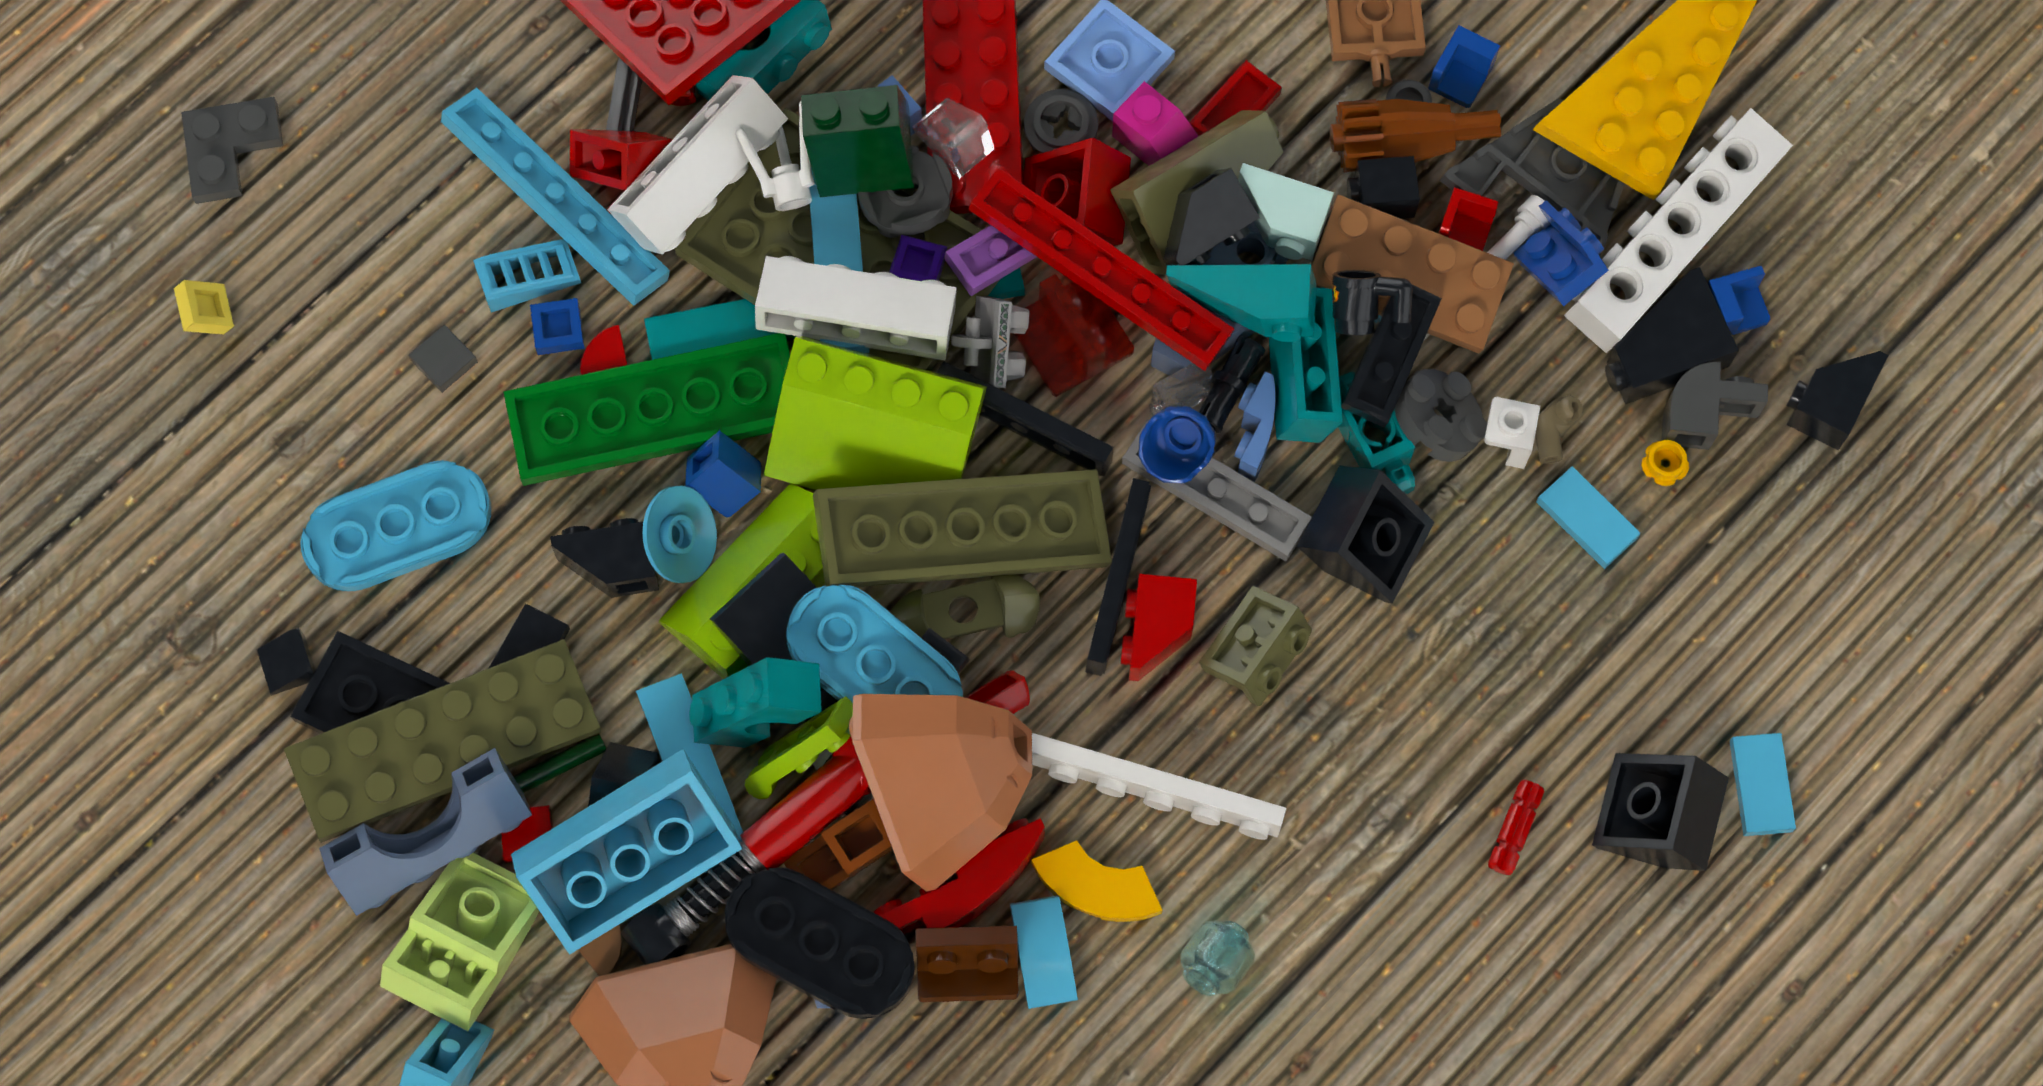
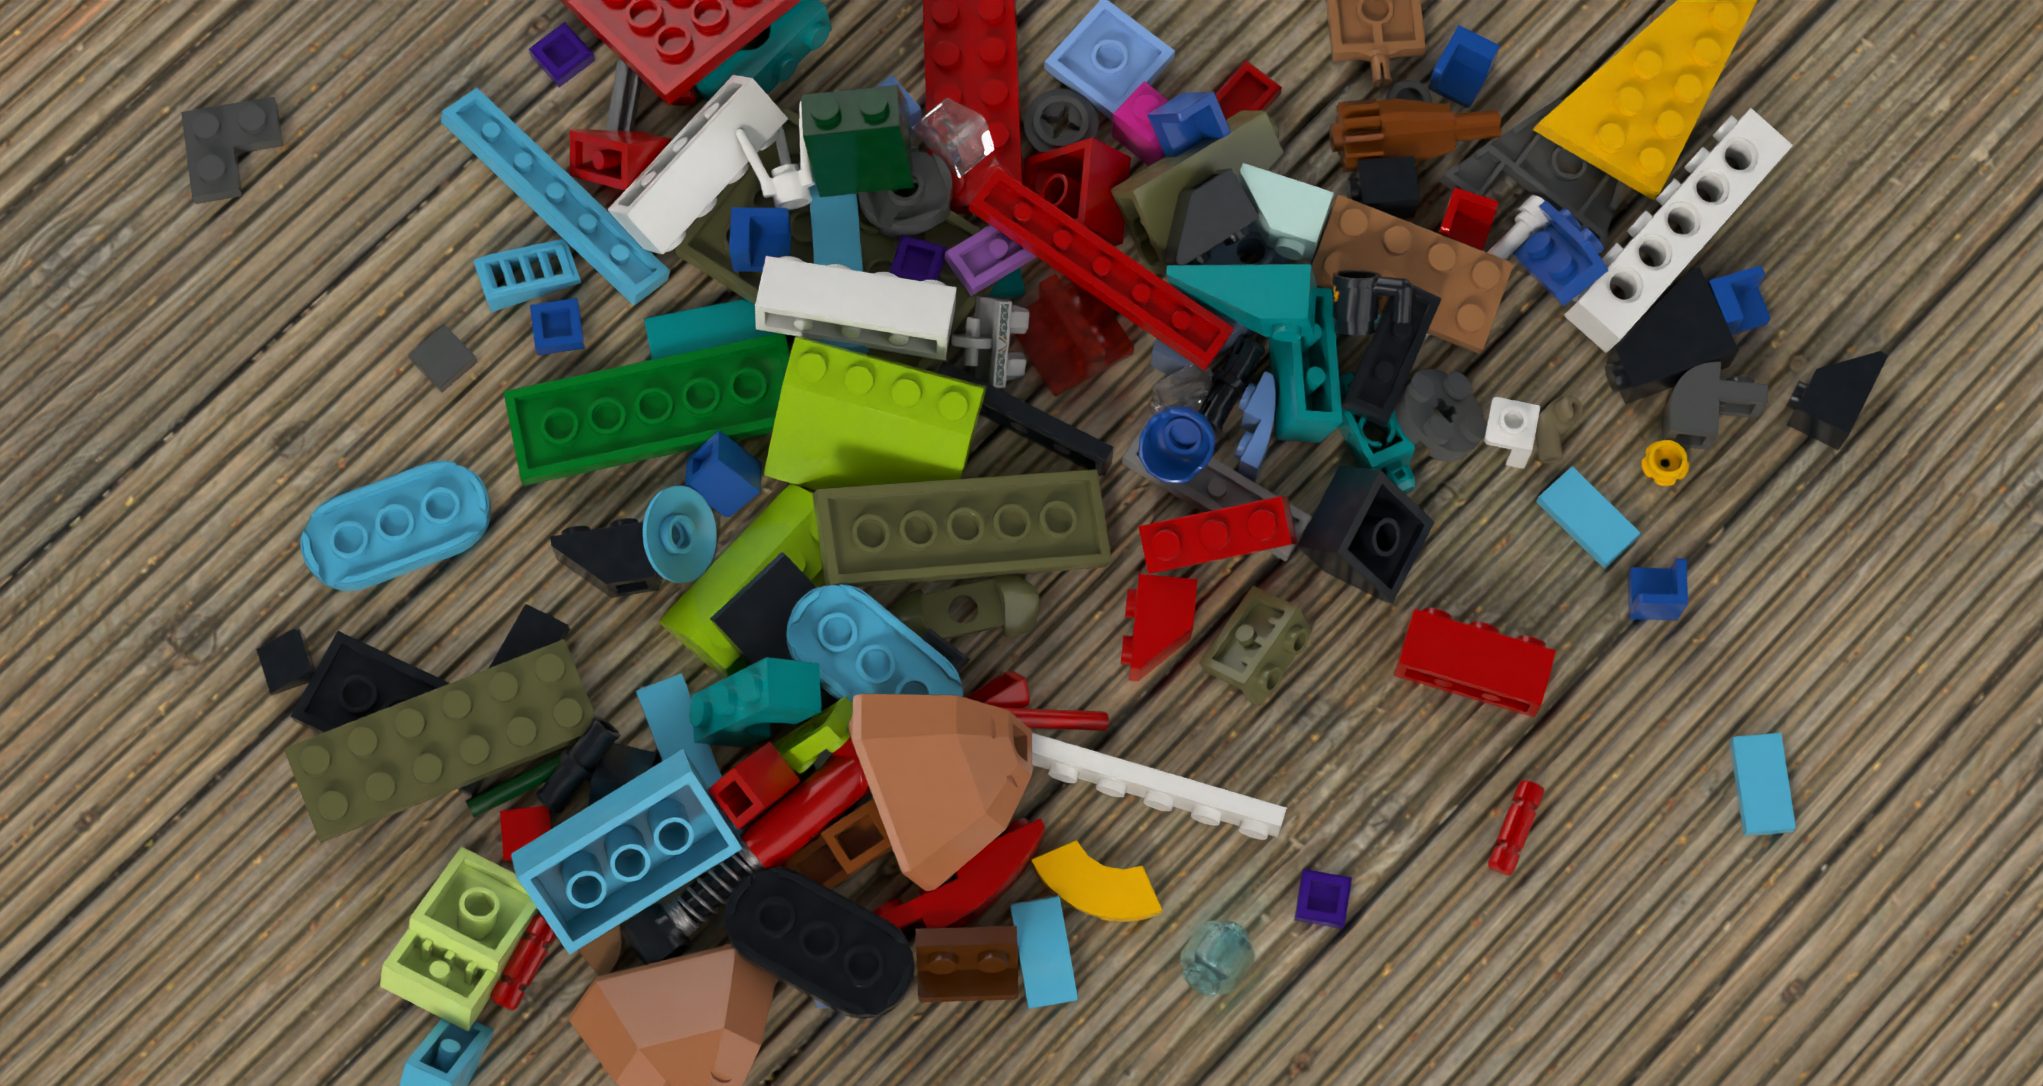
(203, 307): light yellow plate -> none
(376, 865): sand blue arch -> none
(523, 964): none -> red axle
(561, 54): none -> dark purple tile
(578, 764): none -> black pin
(604, 352): red tile -> none
(753, 785): none -> red slope
(757, 235): none -> blue panel
(1062, 719): none -> red bar
(1118, 577): black tile -> none
(1188, 121): none -> blue panel
(1218, 534): none -> red brick
(1322, 899): none -> dark purple tile
(1475, 661): none -> red brick
(1658, 592): none -> blue panel
(1661, 810): black slope -> none

